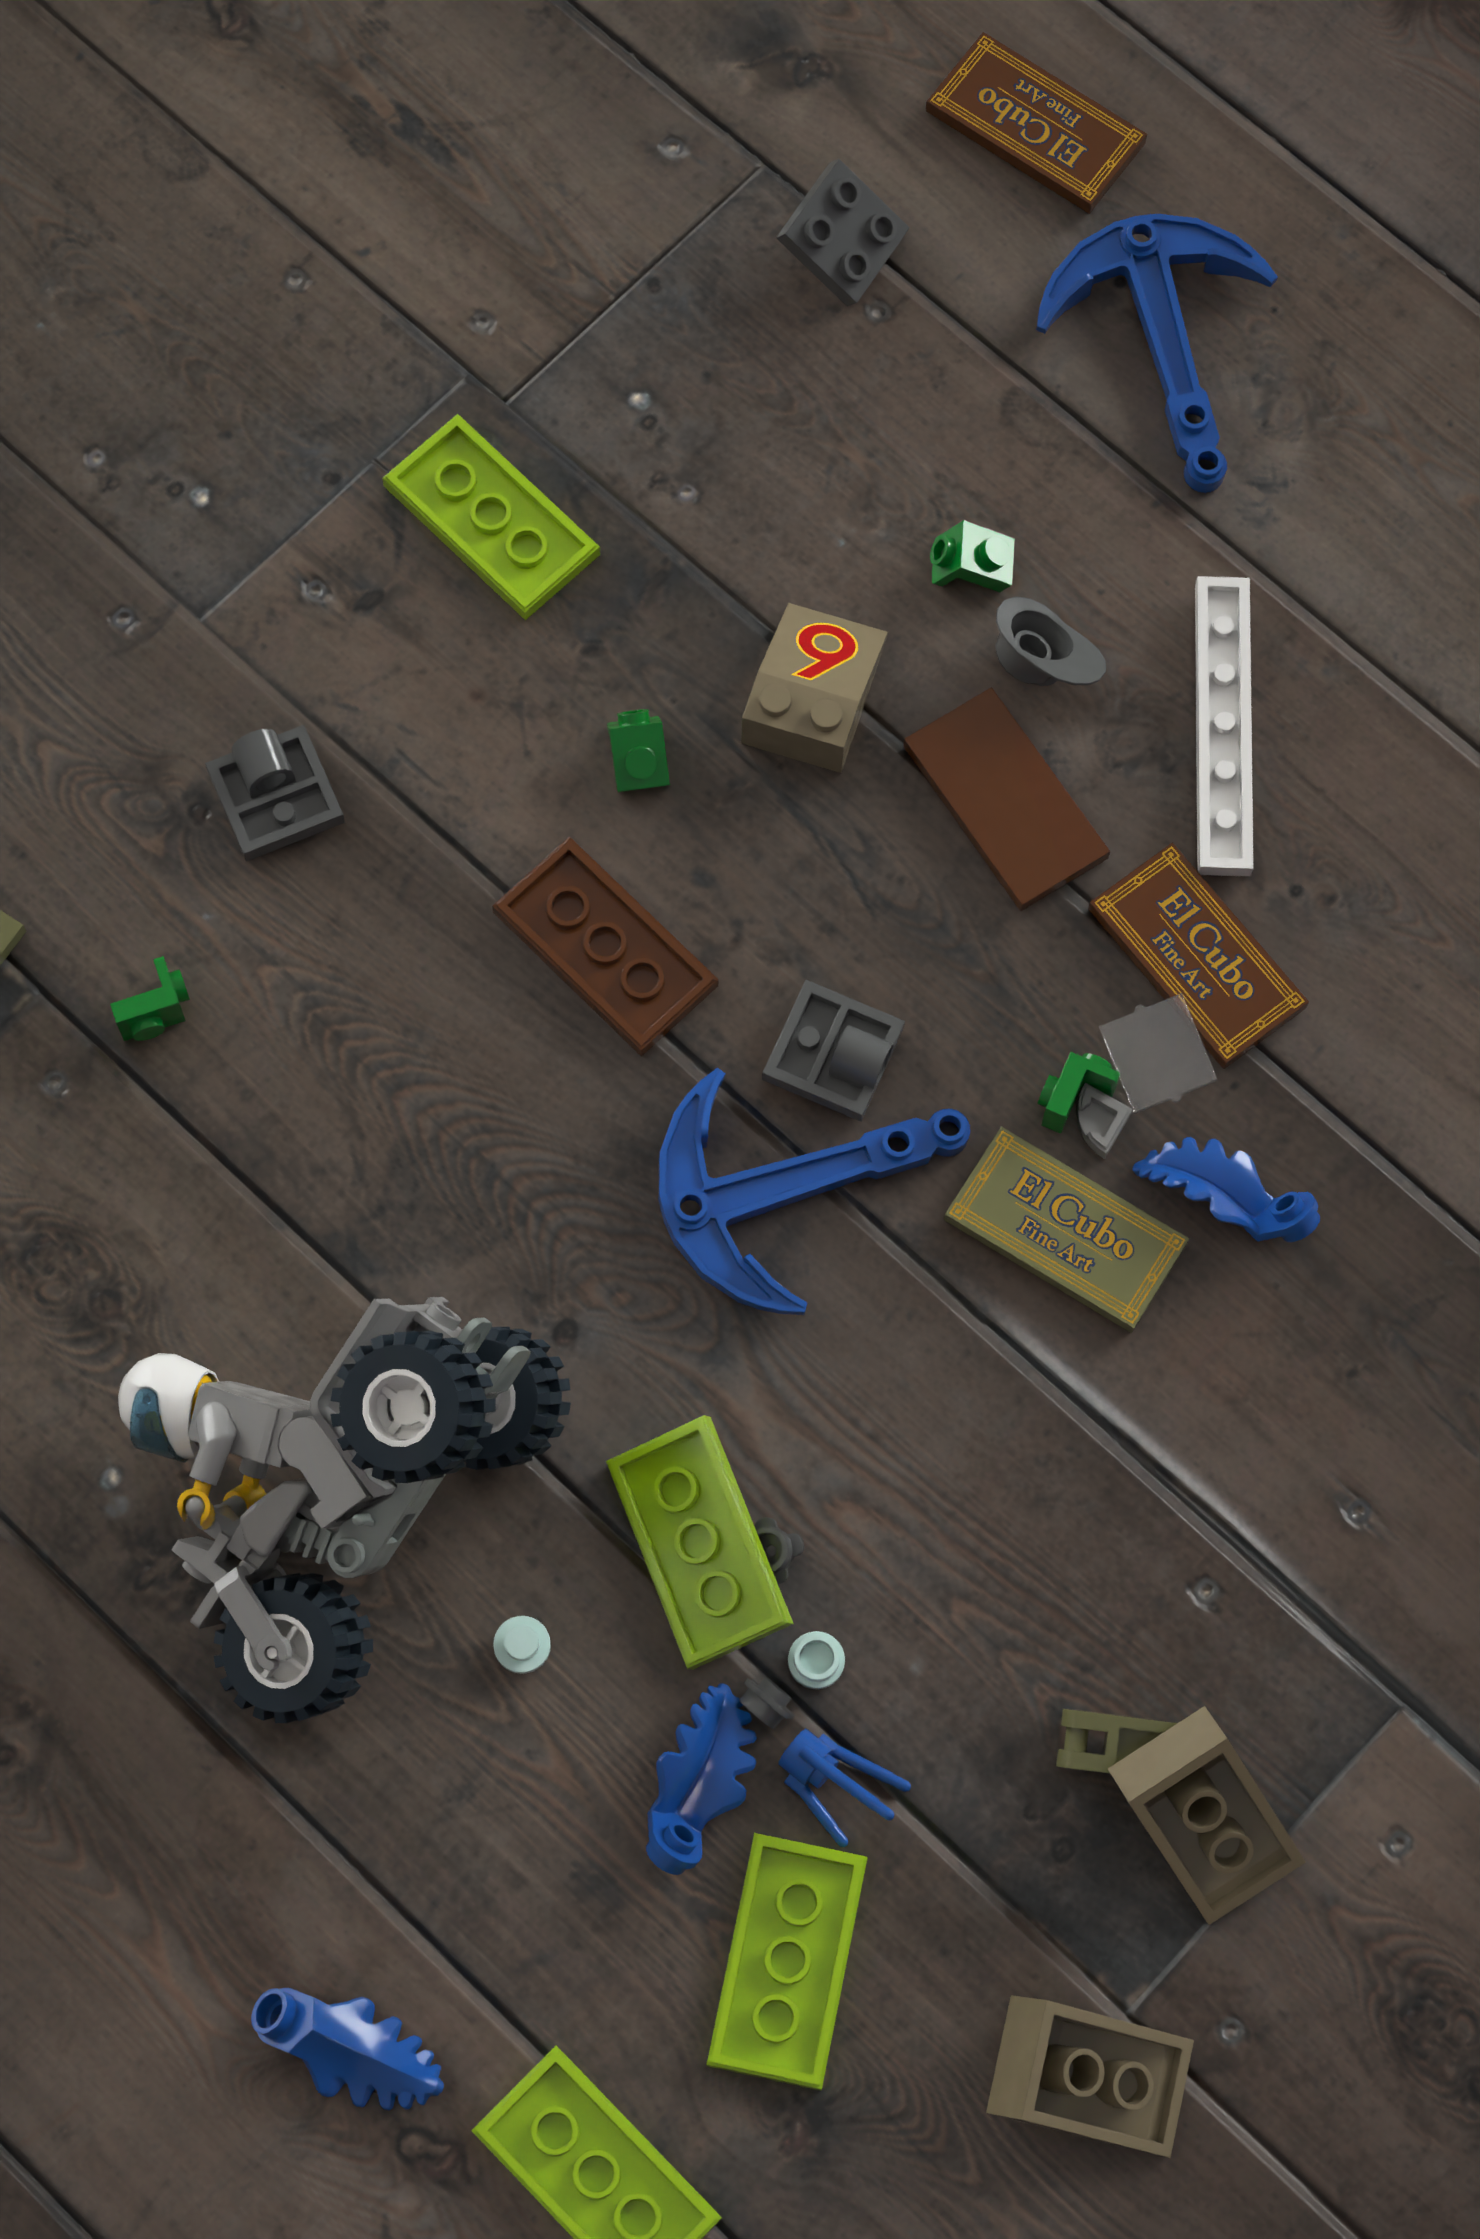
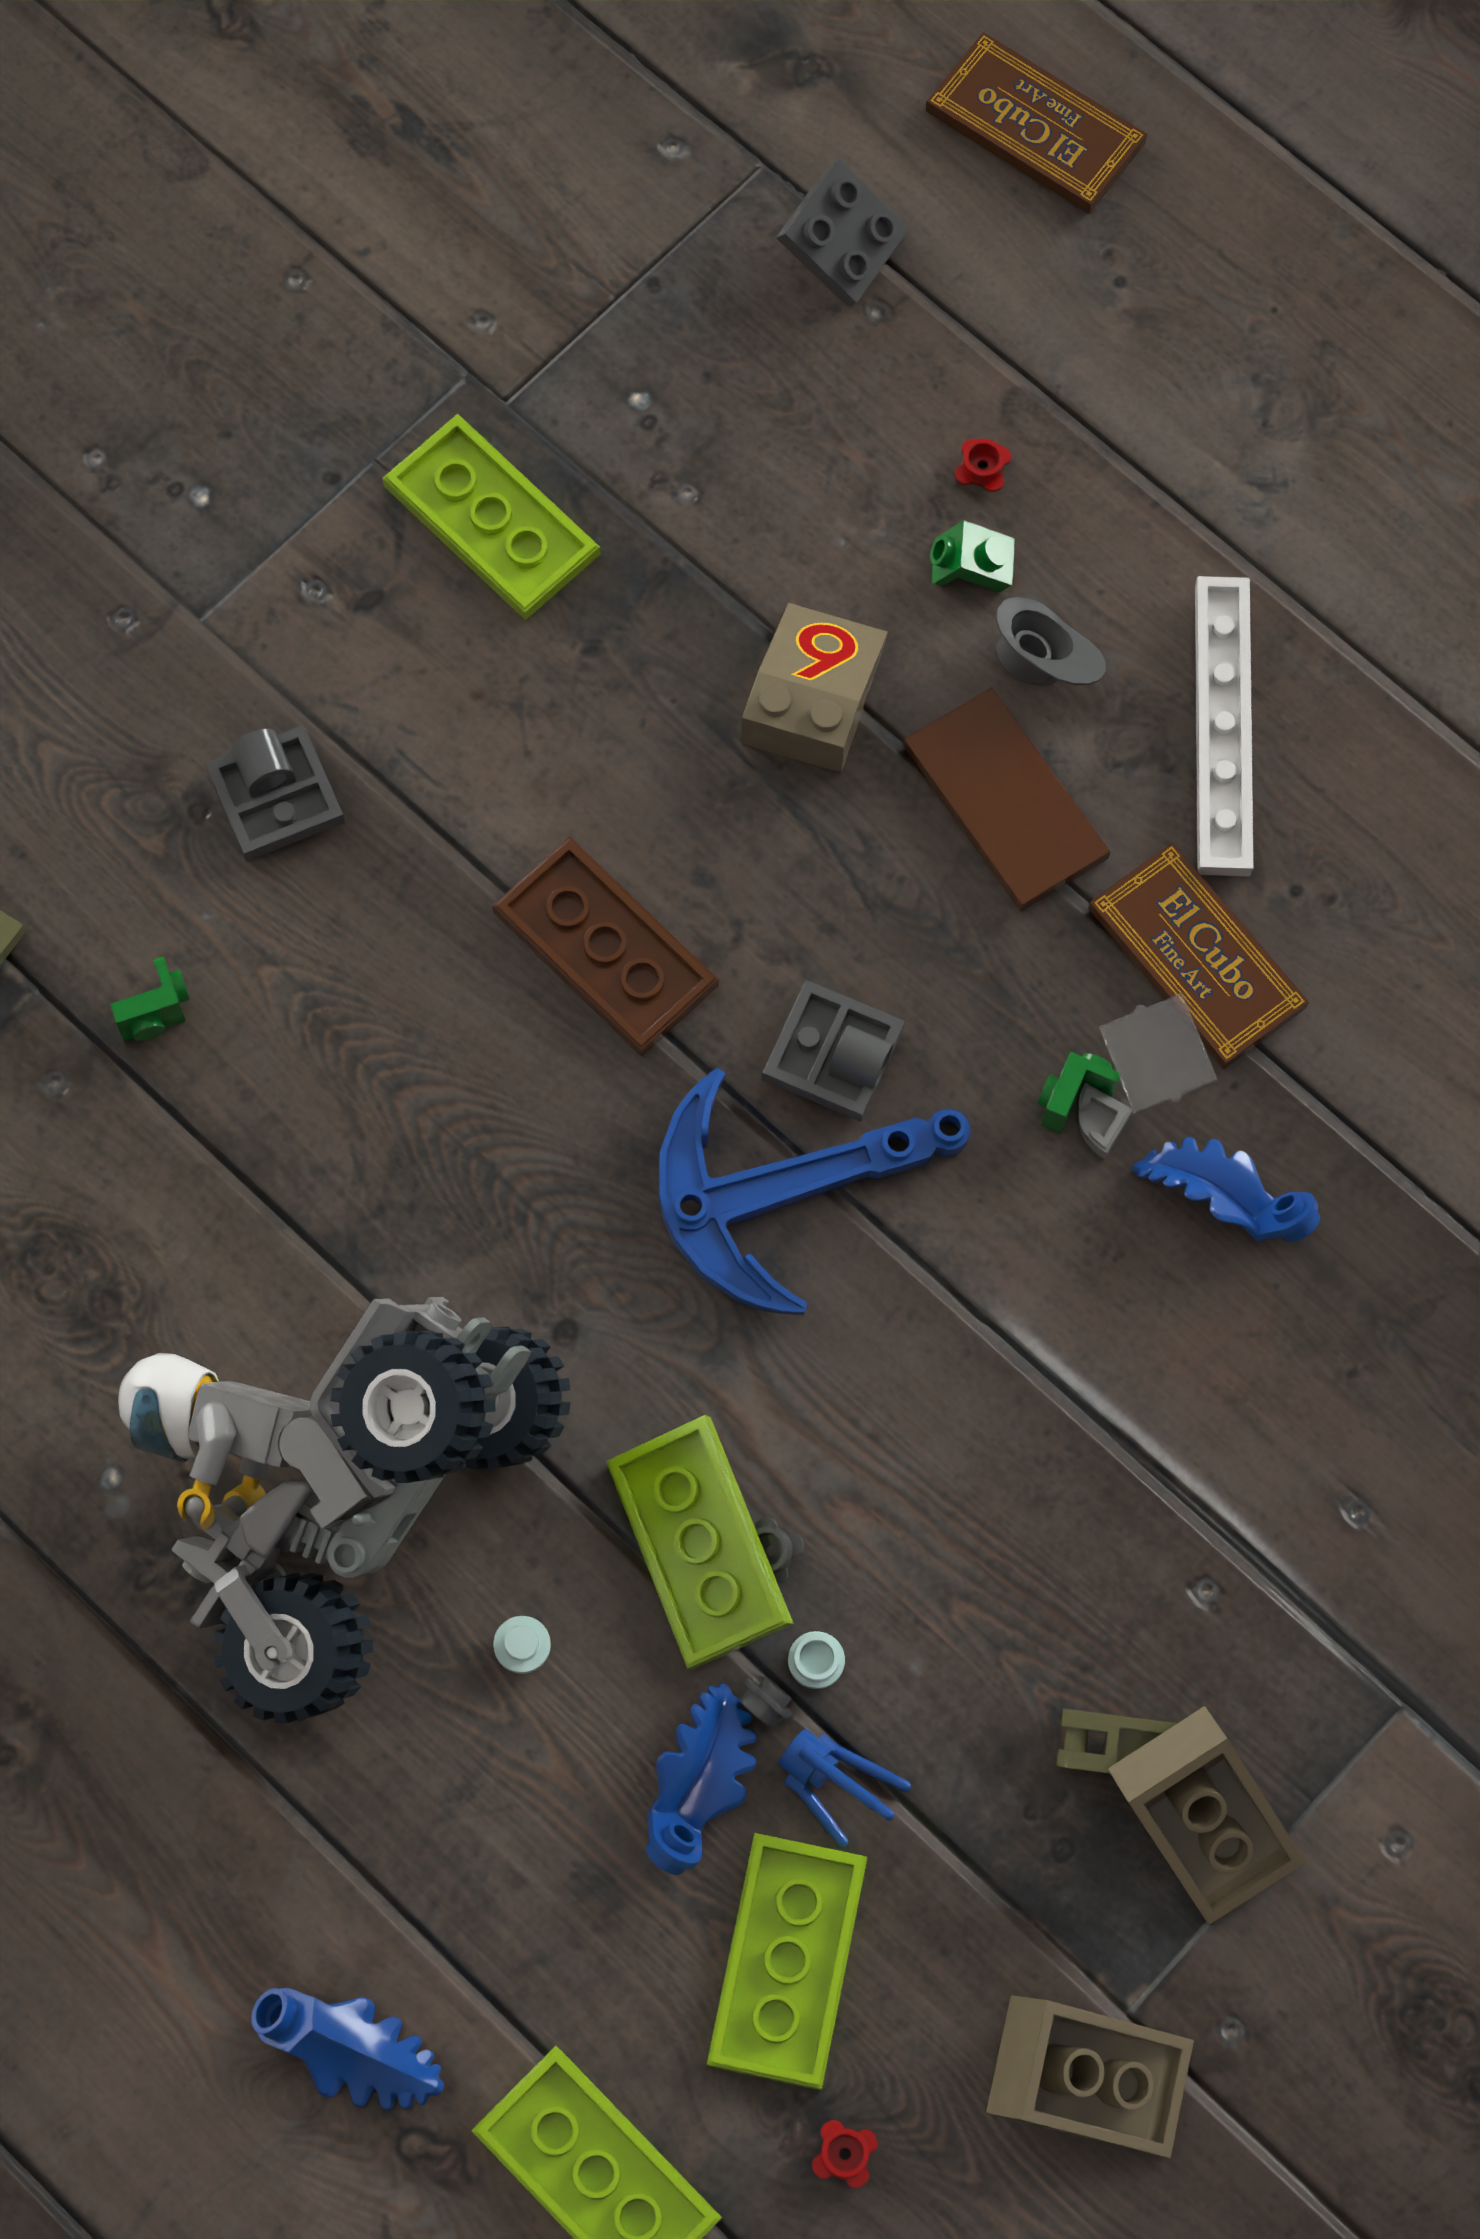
(638, 751): green bracket -> none
(858, 2143): none -> red plate
(987, 452): none -> red plate
(1066, 1229): olive tile -> none
(1151, 283): blue piece -> none

